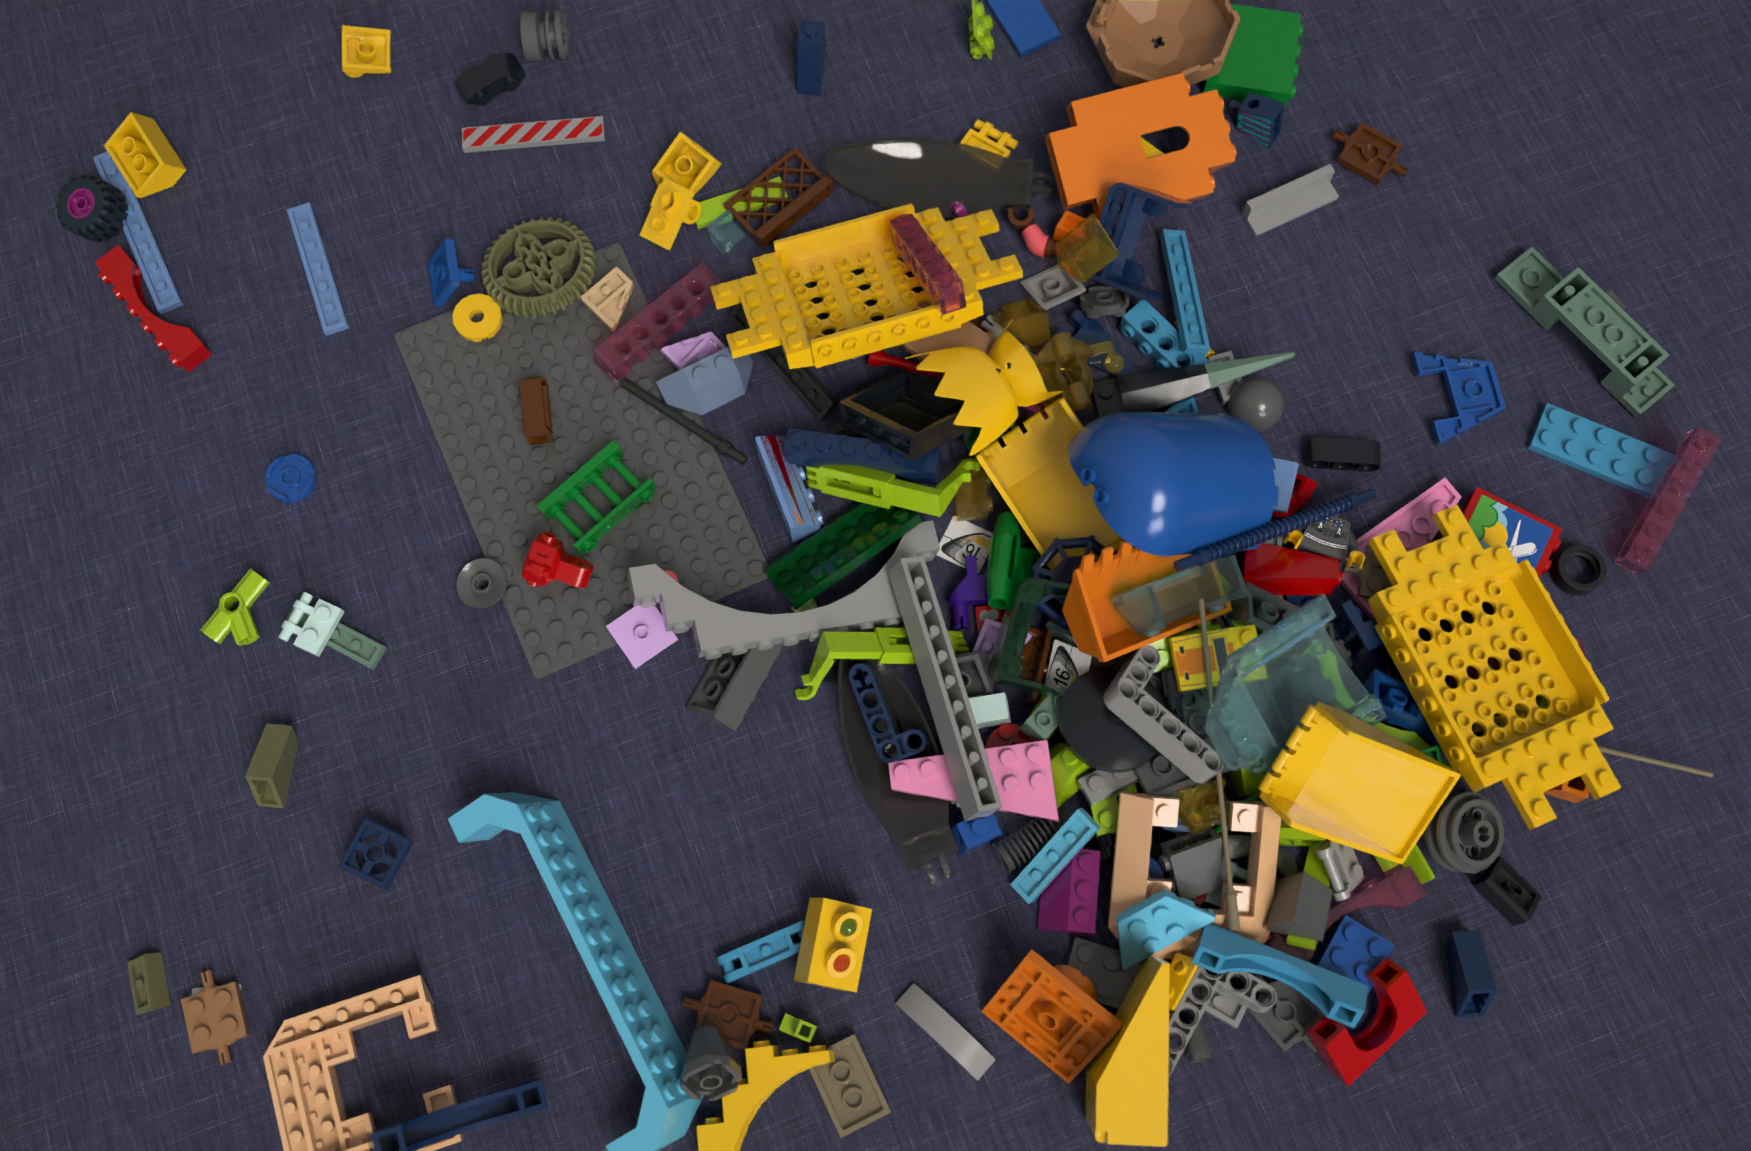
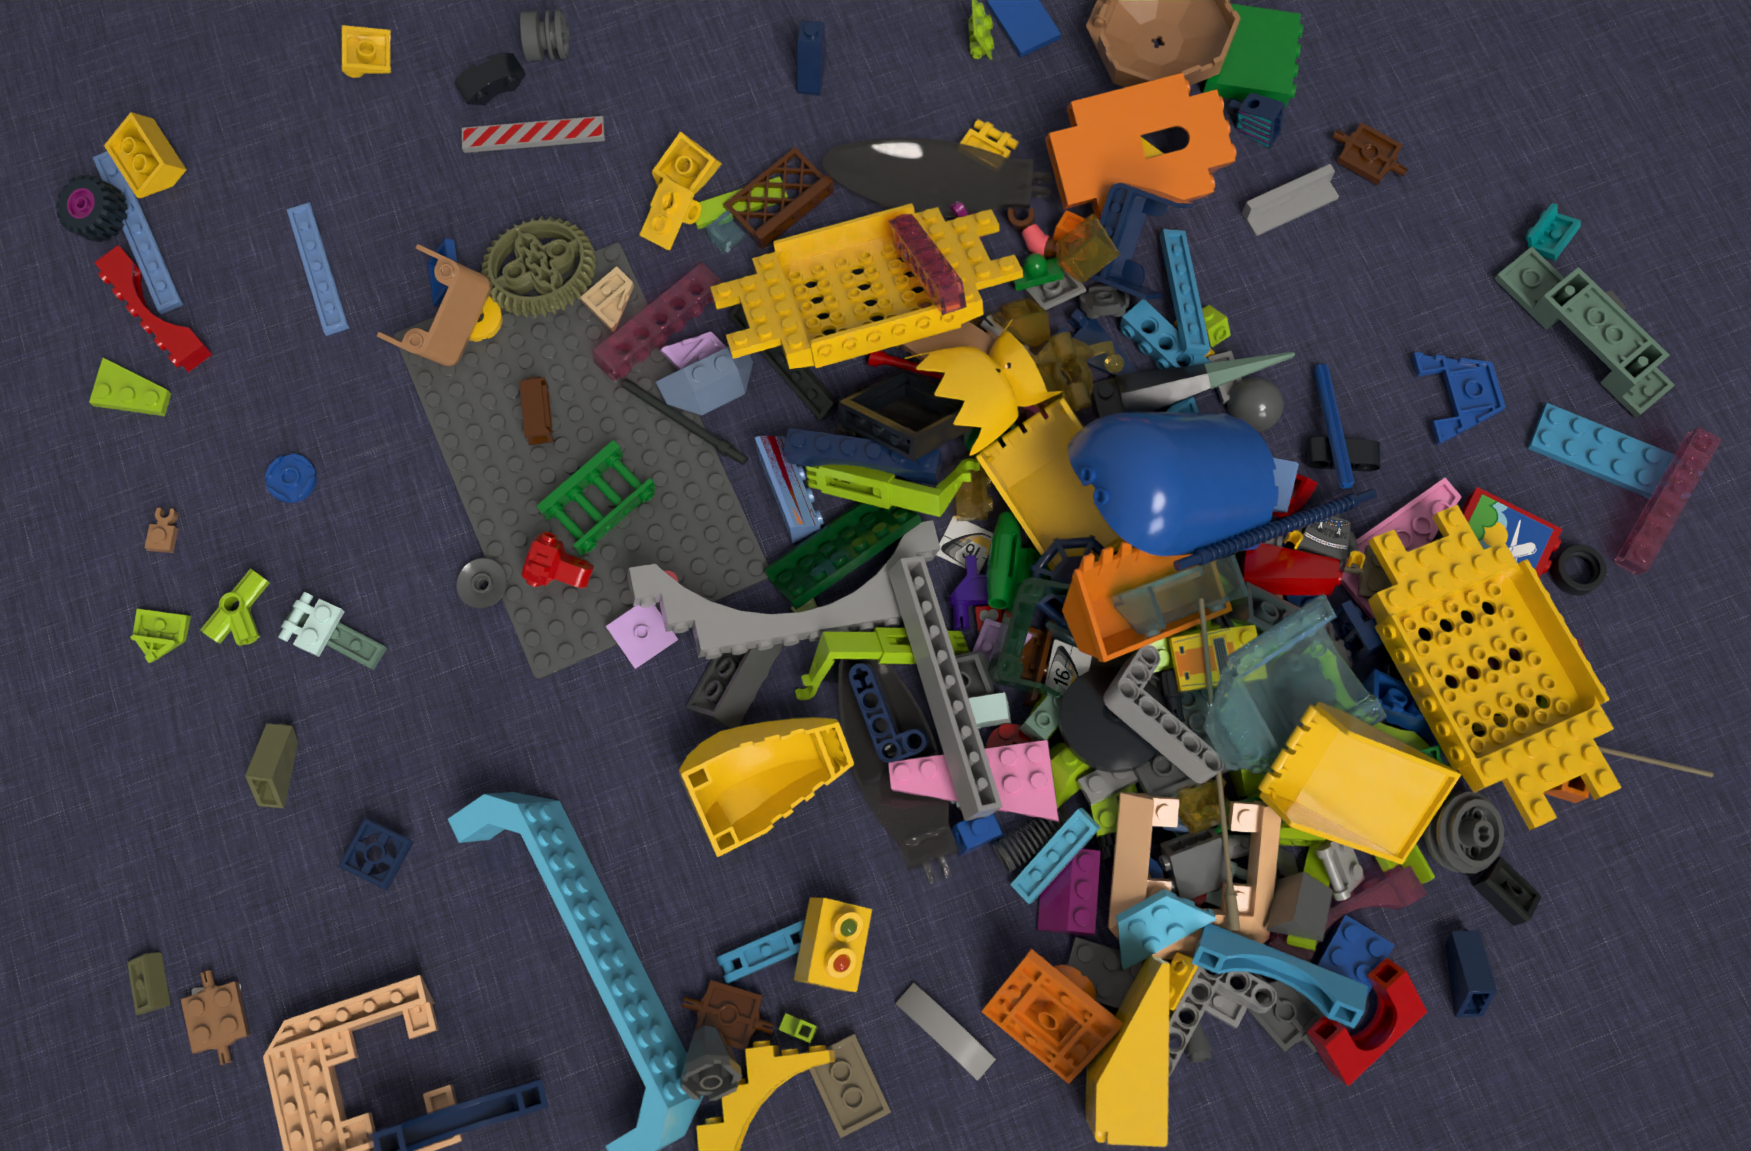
(127, 391): none -> lime wing
(159, 632): none -> lime slope
(162, 536): none -> medium nougat plate
(455, 317): none -> medium nougat windscreen
(759, 773): none -> yellow windscreen
(1038, 272): none -> green tile
(1216, 325): none -> lime bracket
(1334, 426): none -> blue axle
(1552, 233): none -> teal bracket

